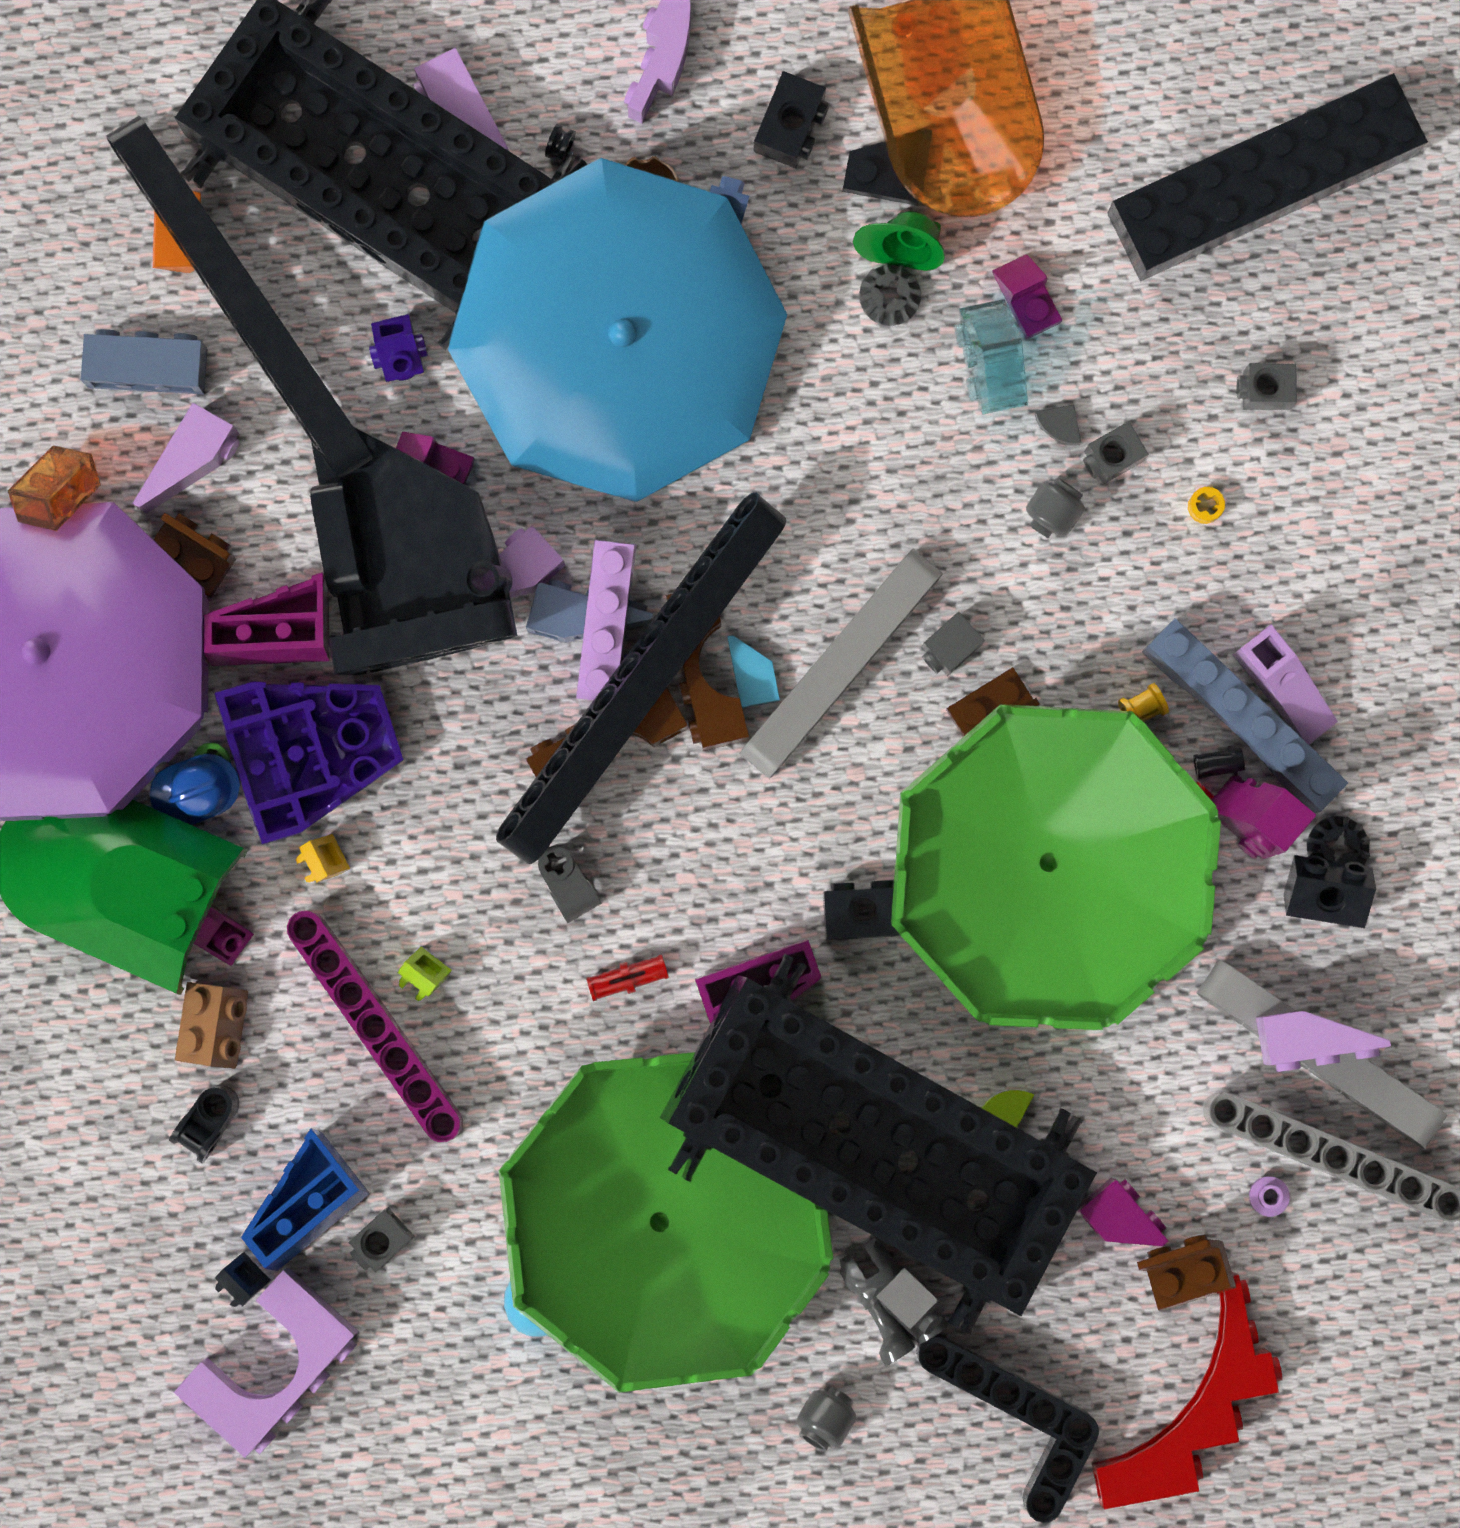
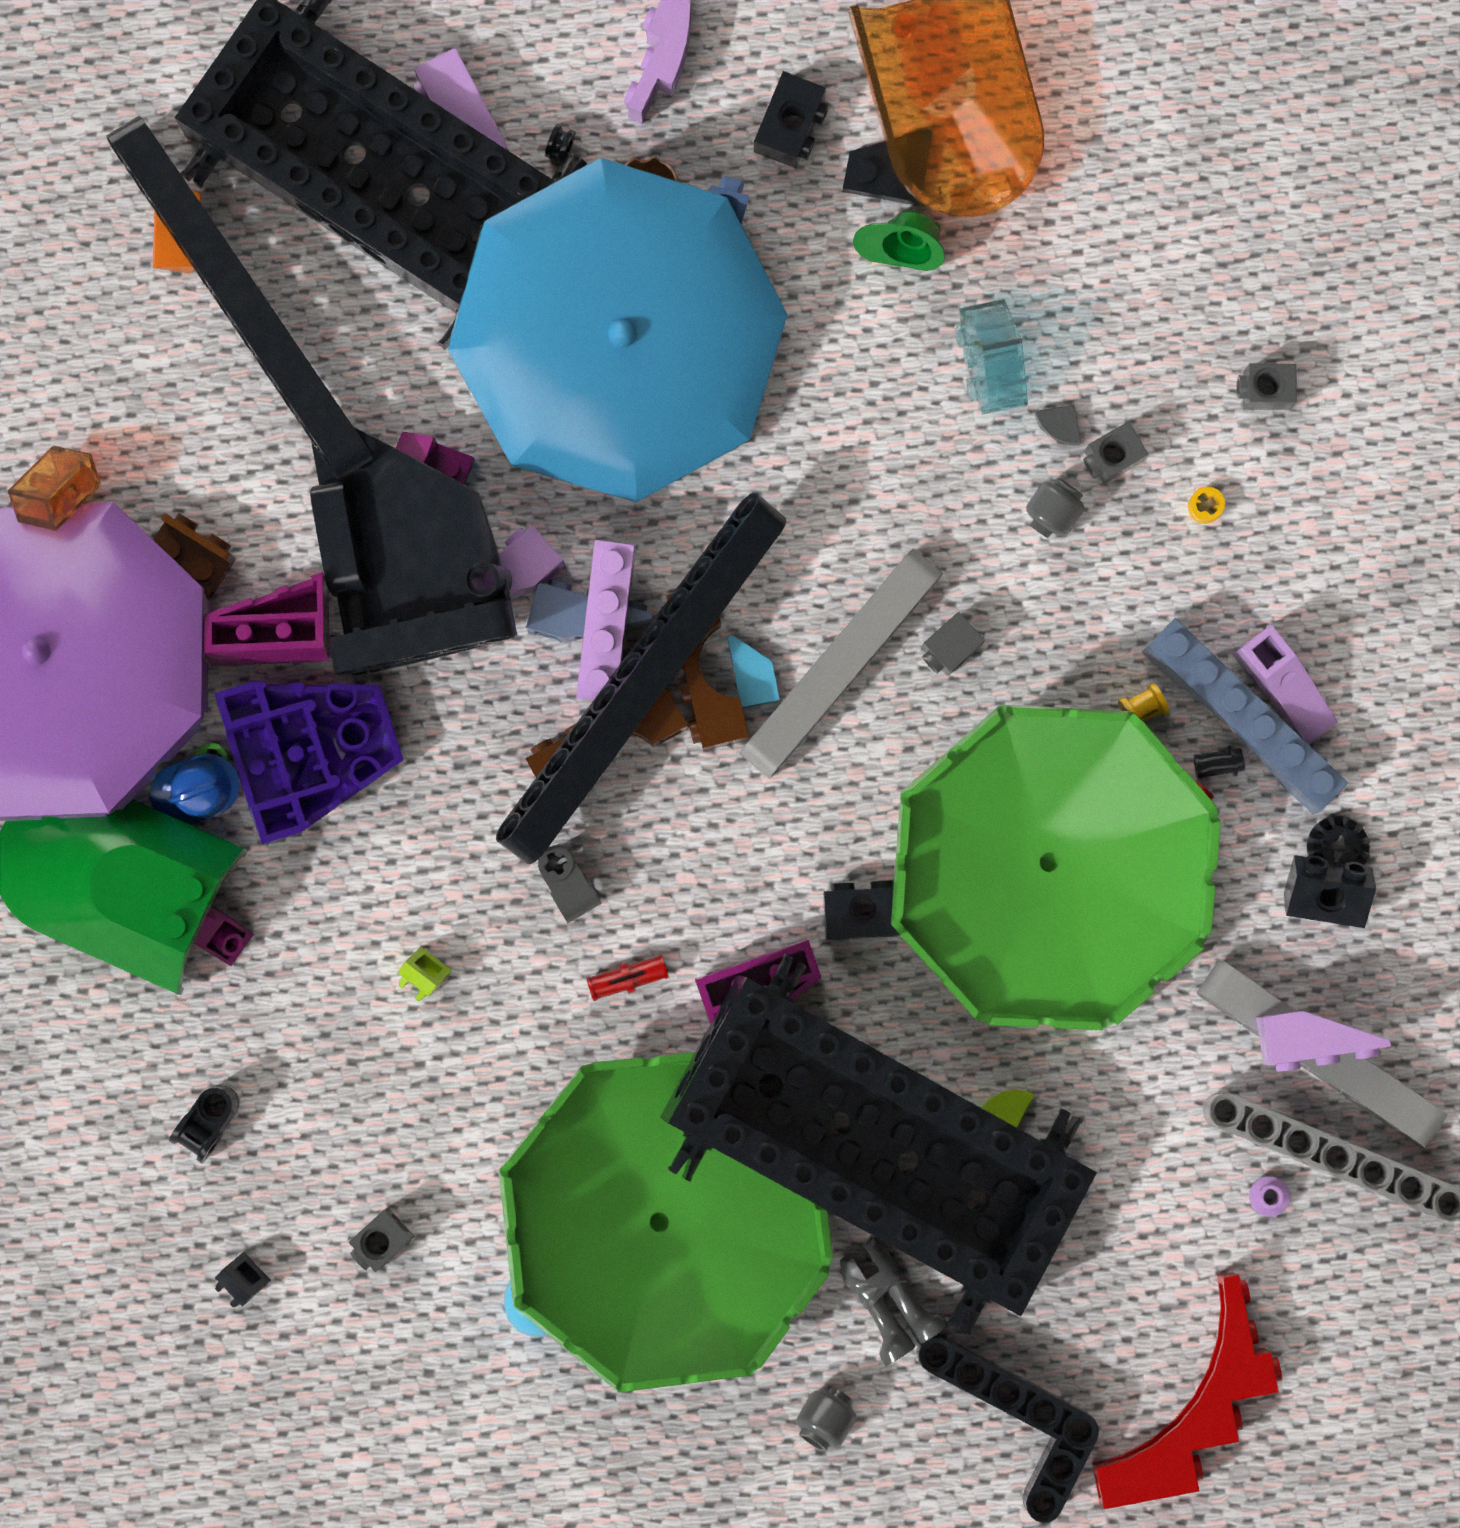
(144, 362): sand blue brick -> none
(191, 454): lavender slope -> none
(211, 1025): medium nougat bracket -> none
(247, 1417): lavender arch -> none
(304, 1204): blue wedge -> none
(322, 858): yellow tile -> none
(357, 1016): magenta beam -> none
(397, 348): dark purple brick -> none
(897, 310): dark grey gear -> none
(911, 1304): brick -> none
(1004, 689): reddish brown bracket -> none
(1027, 296): magenta slope -> none
(1118, 1218): magenta slope -> none
(1188, 1272): reddish brown bracket -> none
(1261, 817): magenta wedge -> none
(1267, 177): black brick -> none

